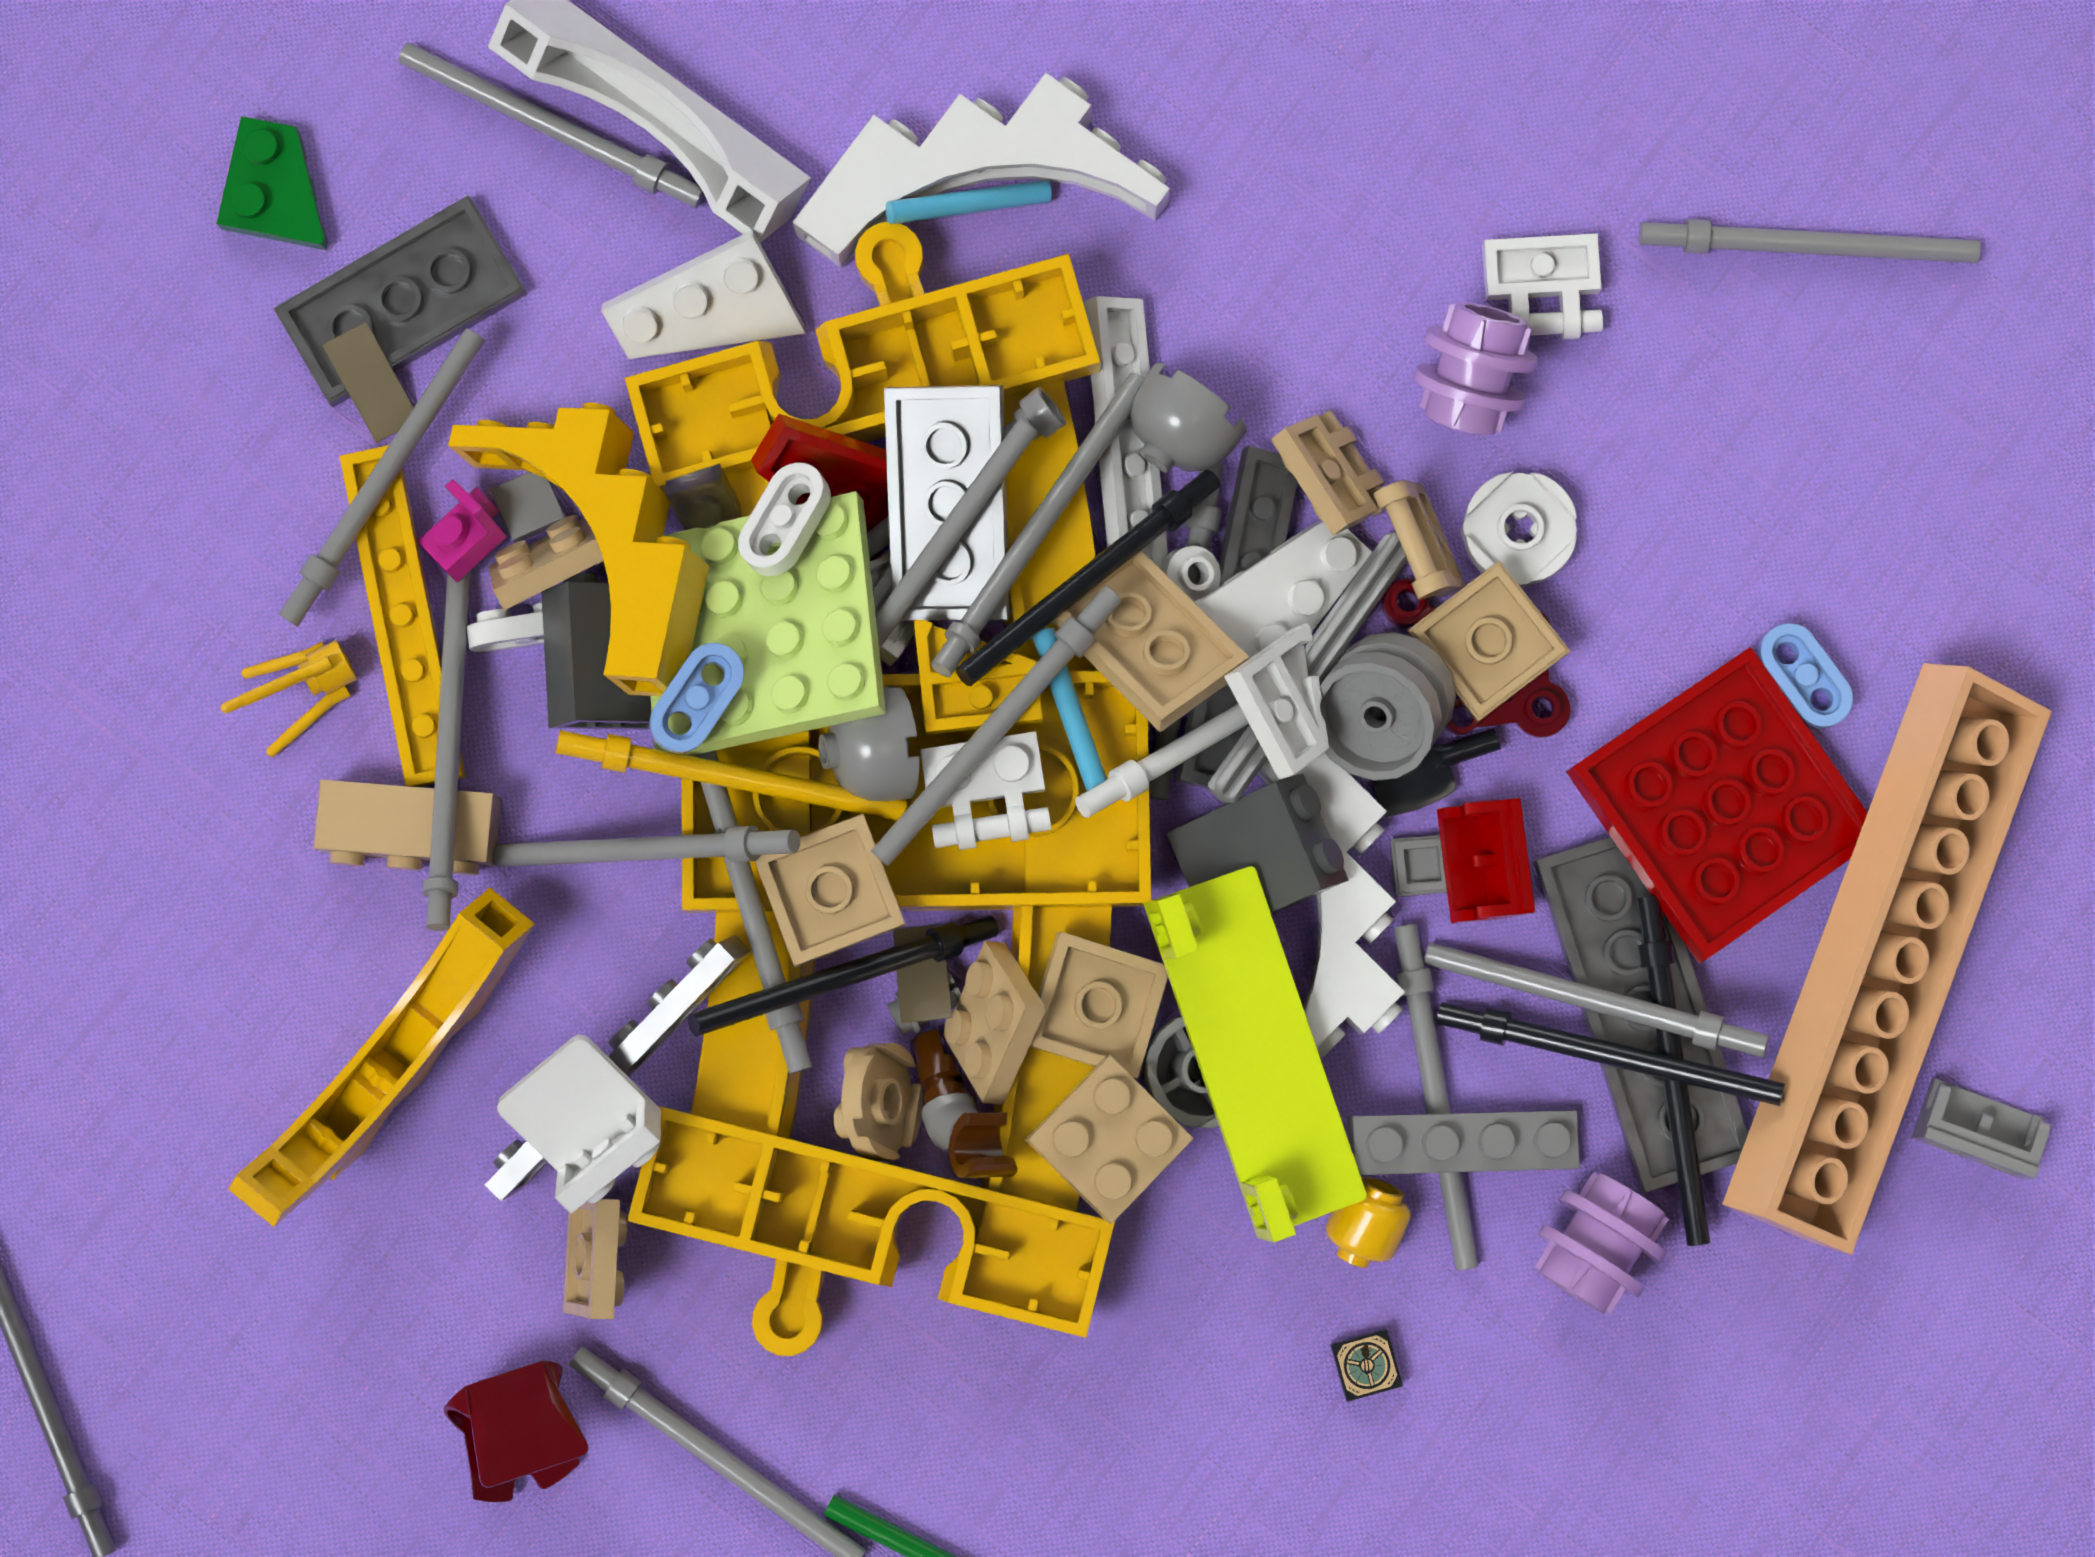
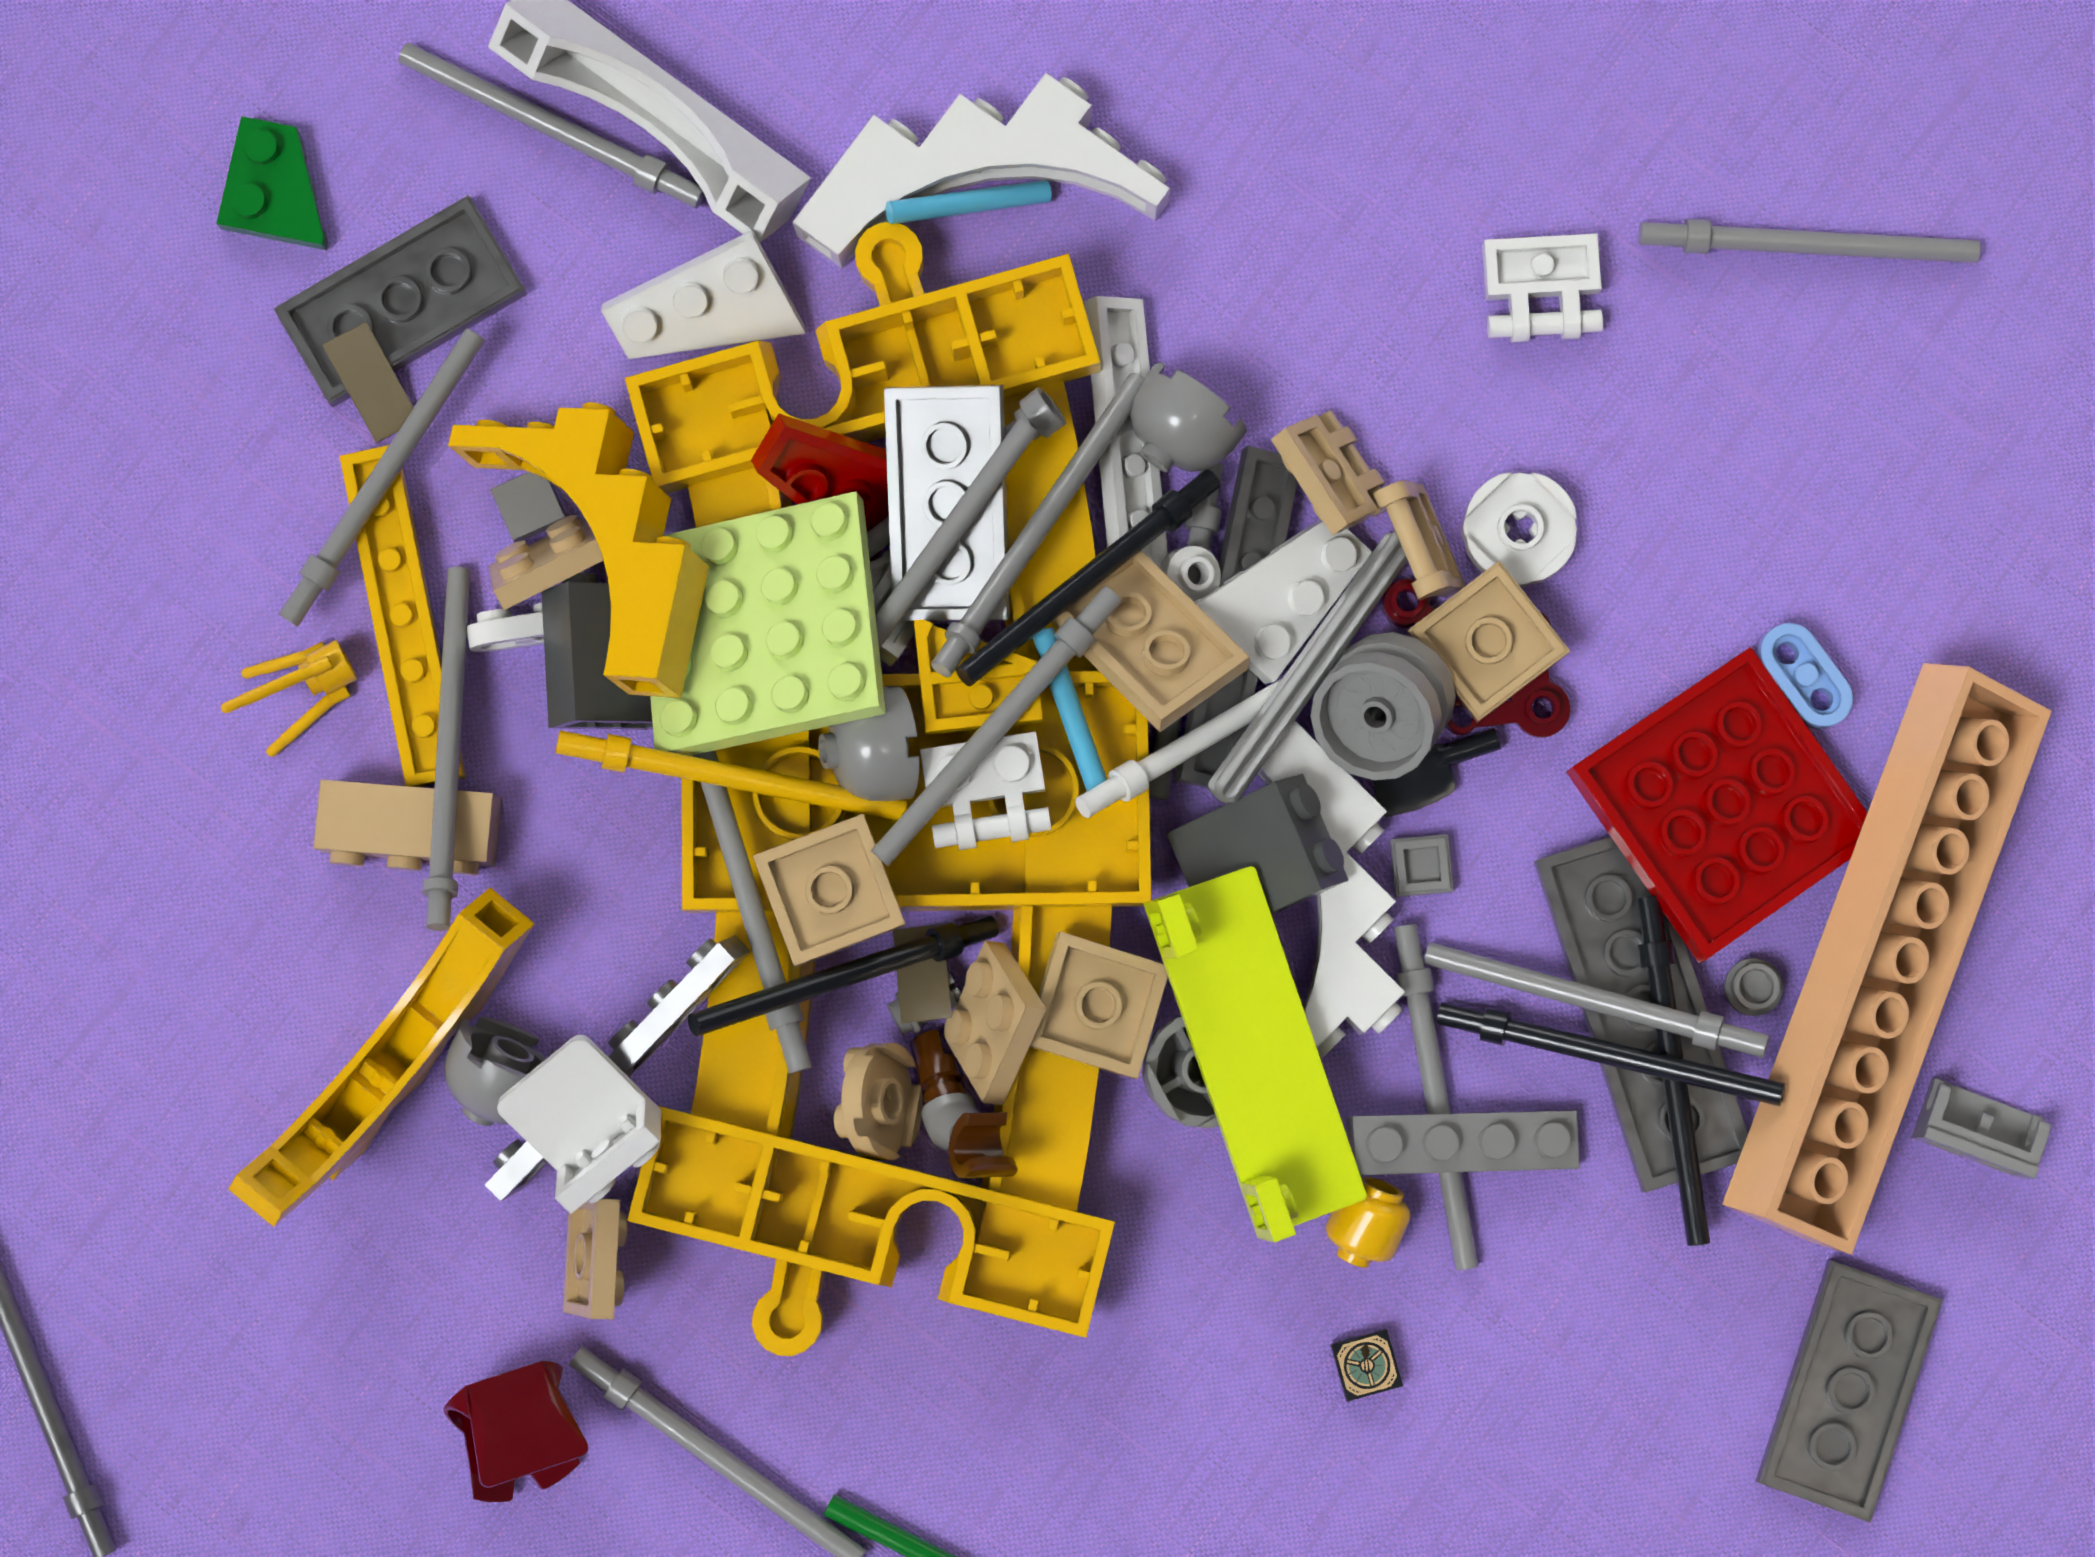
(464, 533): dark pink bracket -> none
(486, 1064): none -> light grey cylinder
(695, 698): light blue plate -> none
(703, 498): clear smoke plate -> none
(737, 844): light grey bar -> none
(782, 521): white plate -> none
(1109, 1139): tan plate -> none
(1282, 702): white wing -> none
(1475, 369): lavender piece -> none
(1485, 860): red hinge -> none
(1602, 1243): lavender piece -> none
(1753, 987): none -> light grey plate
(1849, 1390): none -> flat silver tile

